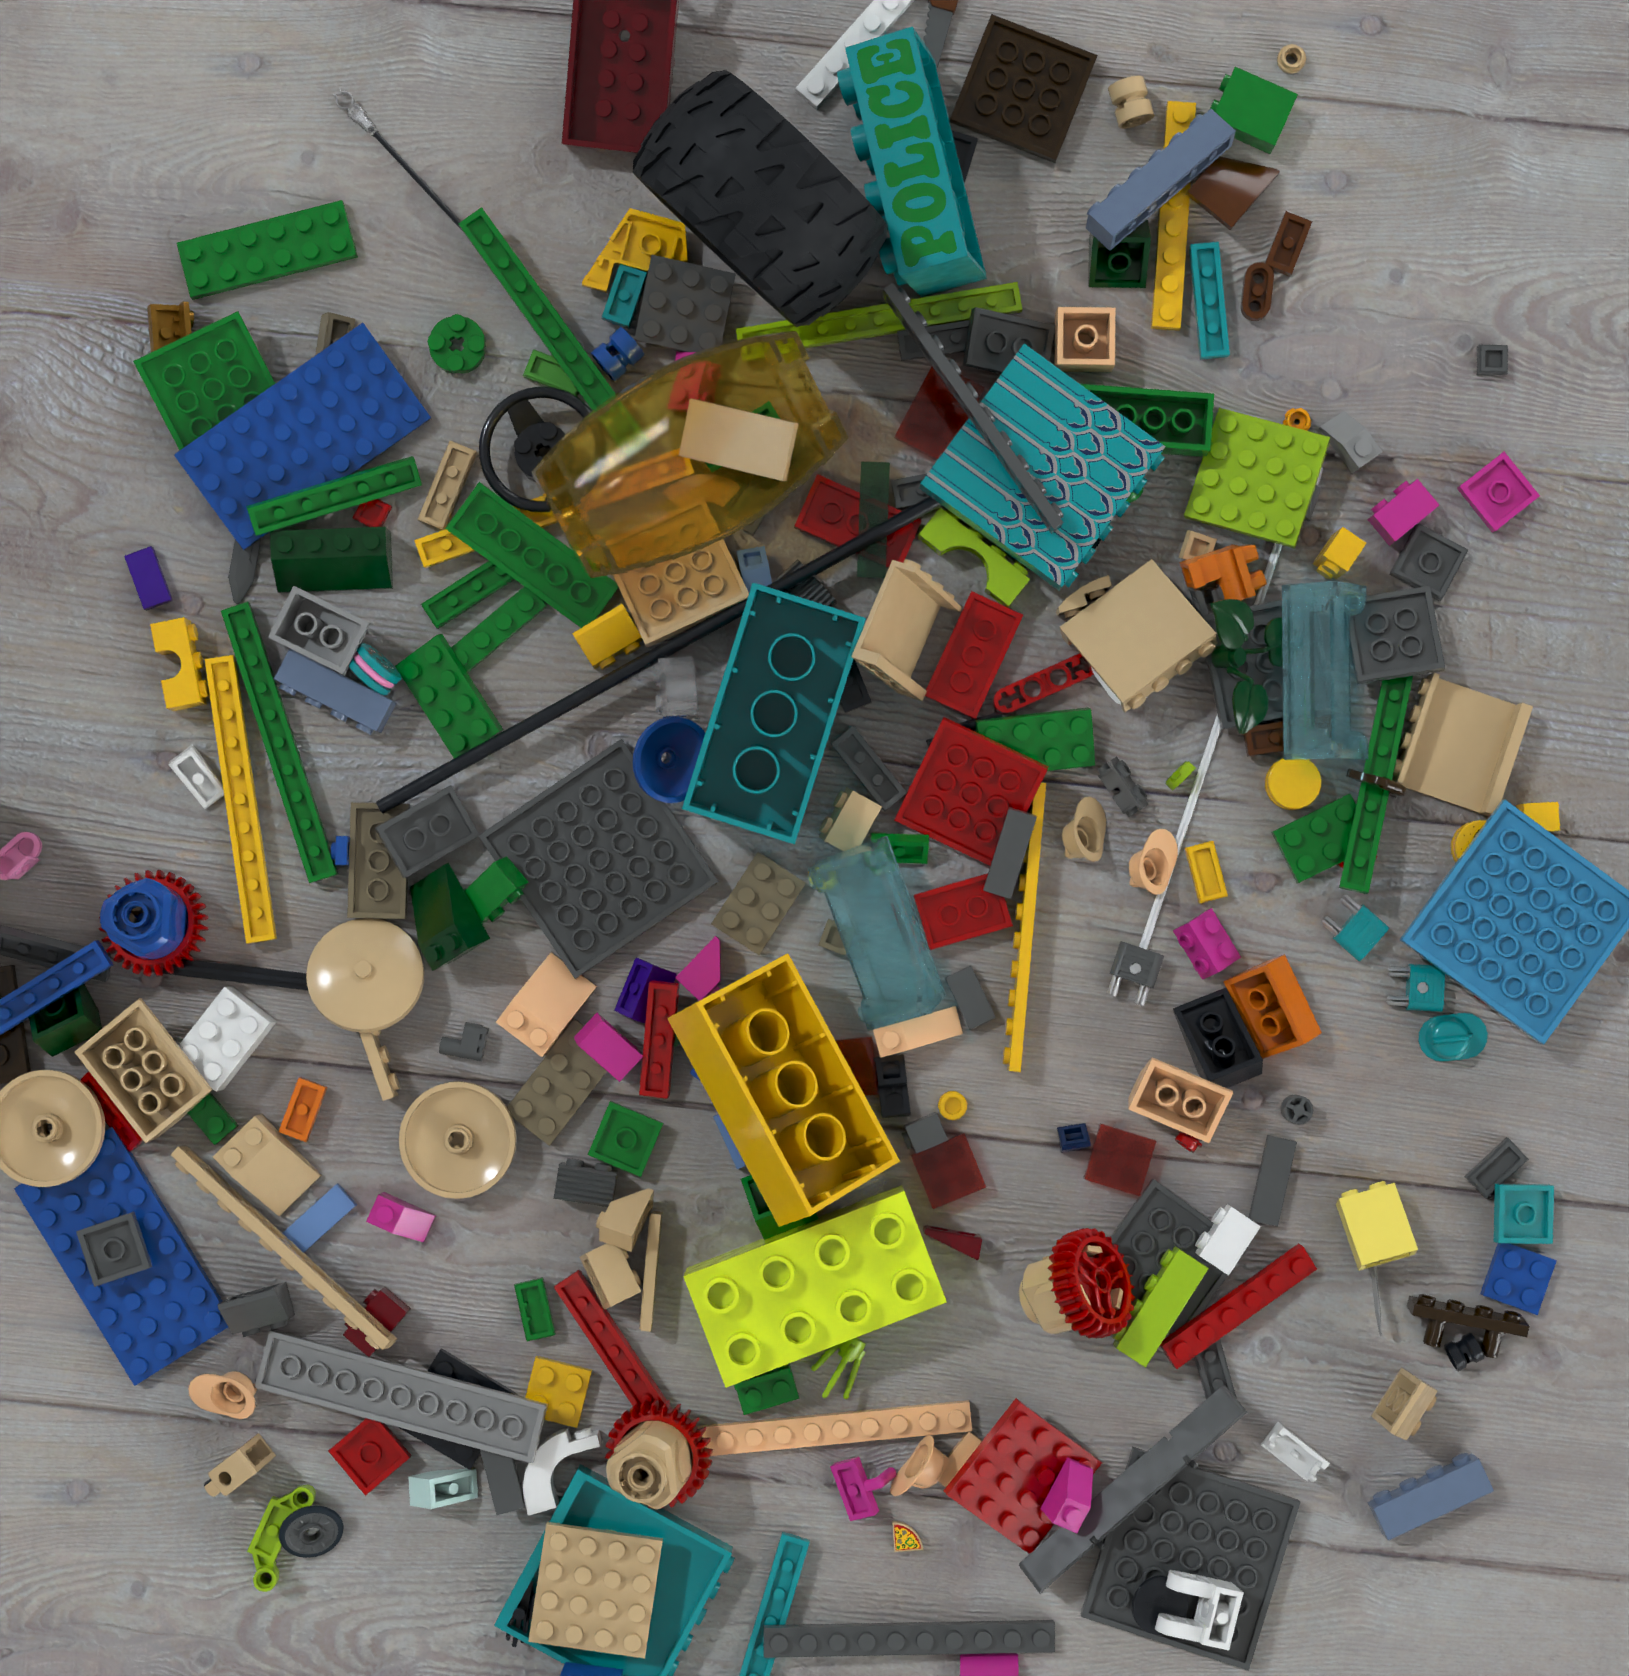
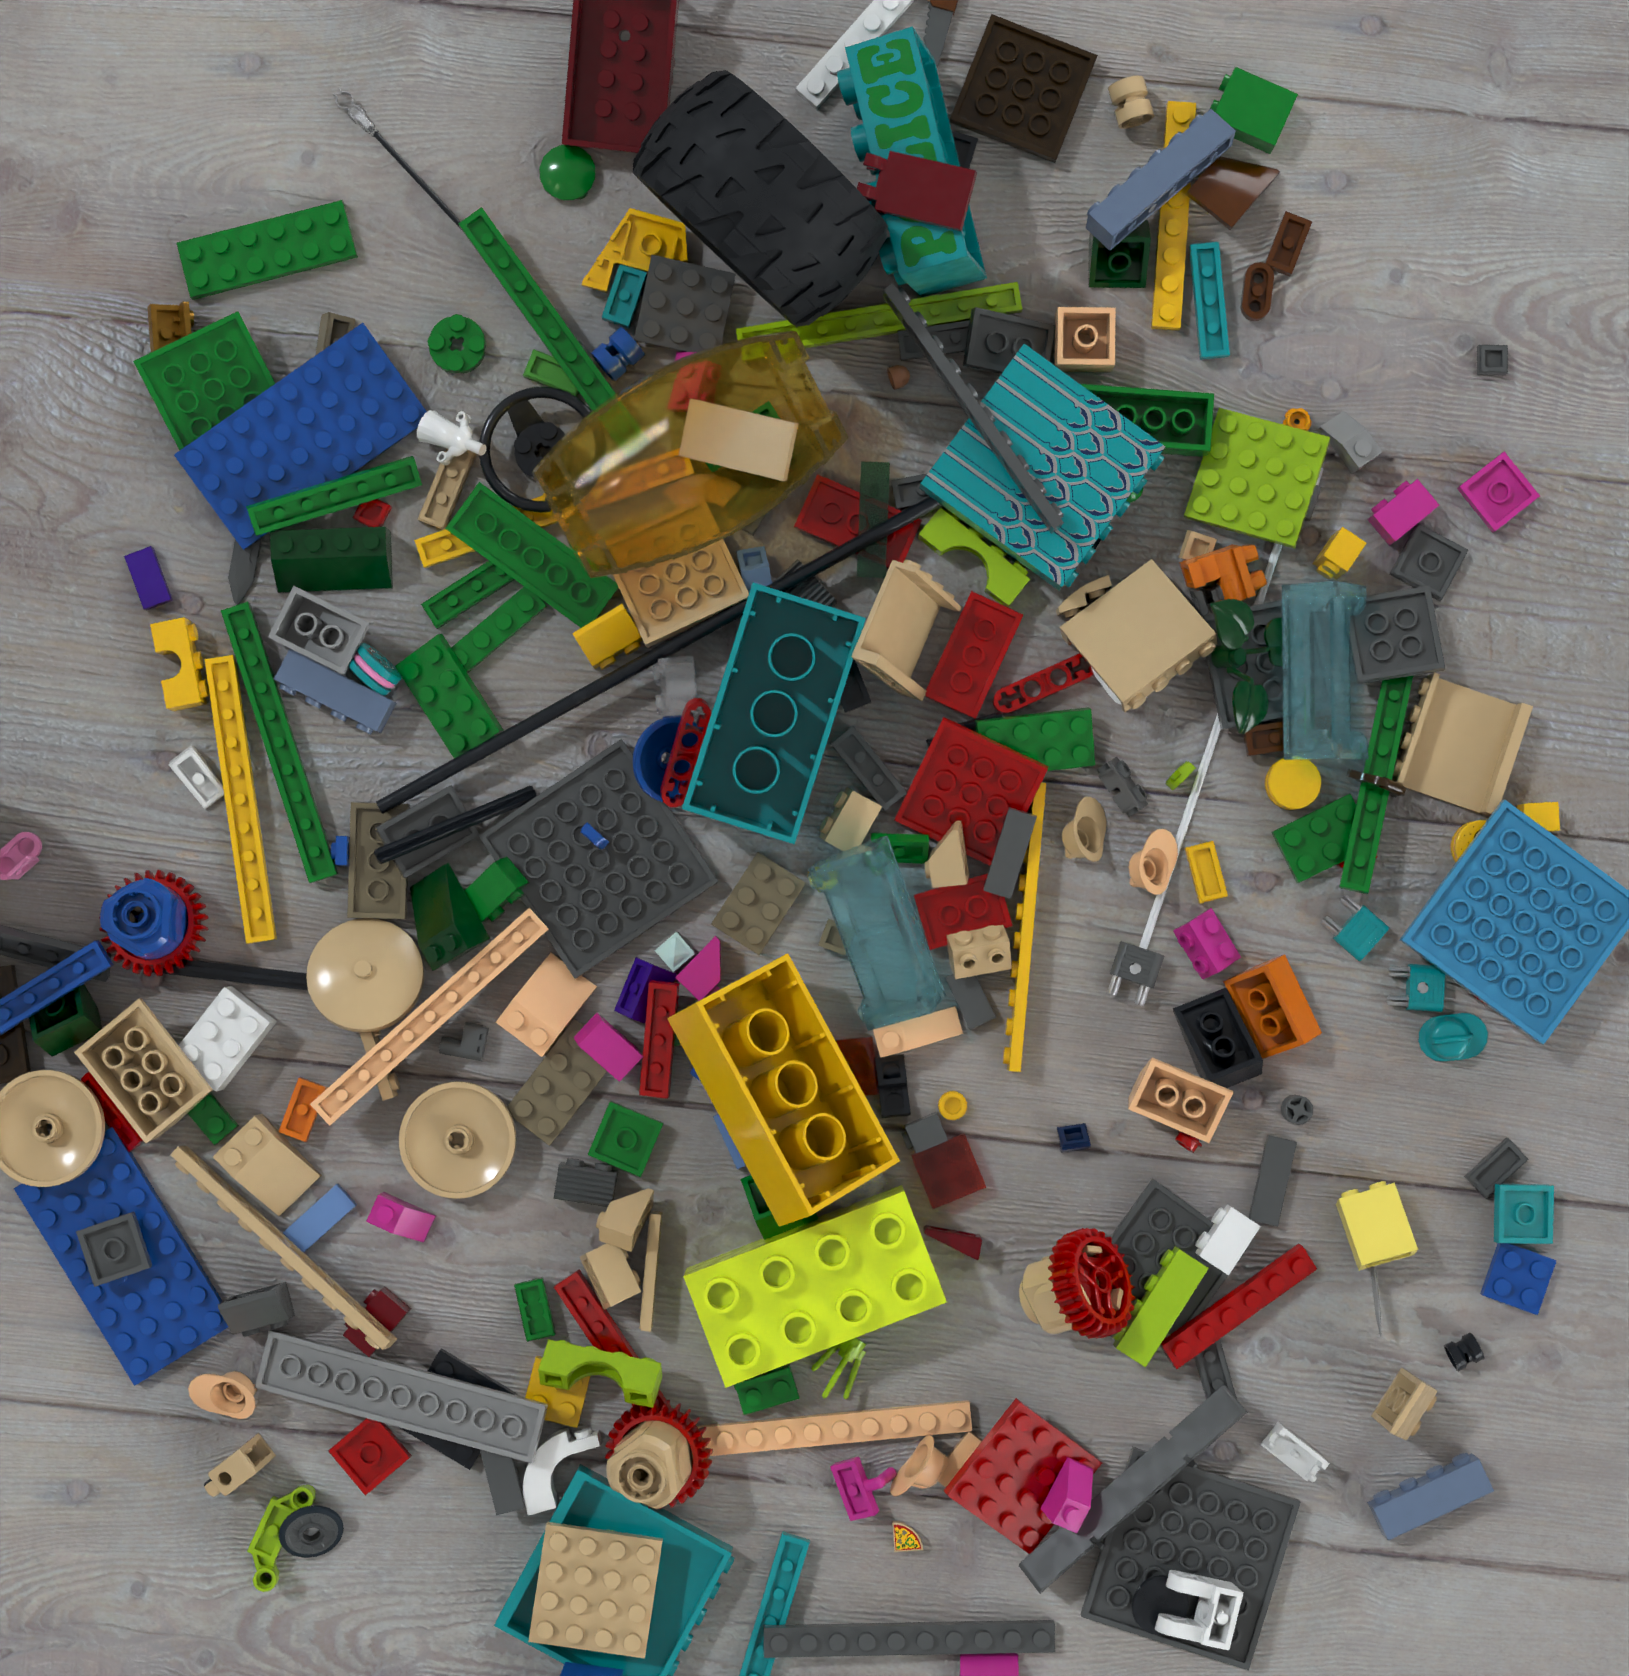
(429, 1016): none -> light nougat plate
(442, 1487): light aqua slope -> none
(443, 433): none -> white piece
(454, 825): none -> black axle
(523, 1612): black piece -> none
(567, 172): none -> green dish
(568, 1363): none -> lime arch
(594, 836): none -> blue tile
(675, 951): none -> light aqua tile
(683, 752): none -> red beam
(898, 376): none -> nougat hinge
(920, 189): none -> dark red tile
(934, 417): clear red plate -> none
(949, 860): none -> tan slope
(979, 951): none -> tan brick
(1119, 1159): clear red plate -> none
(1294, 51): tan plate -> none
(1479, 1317): dark brown plate -> none

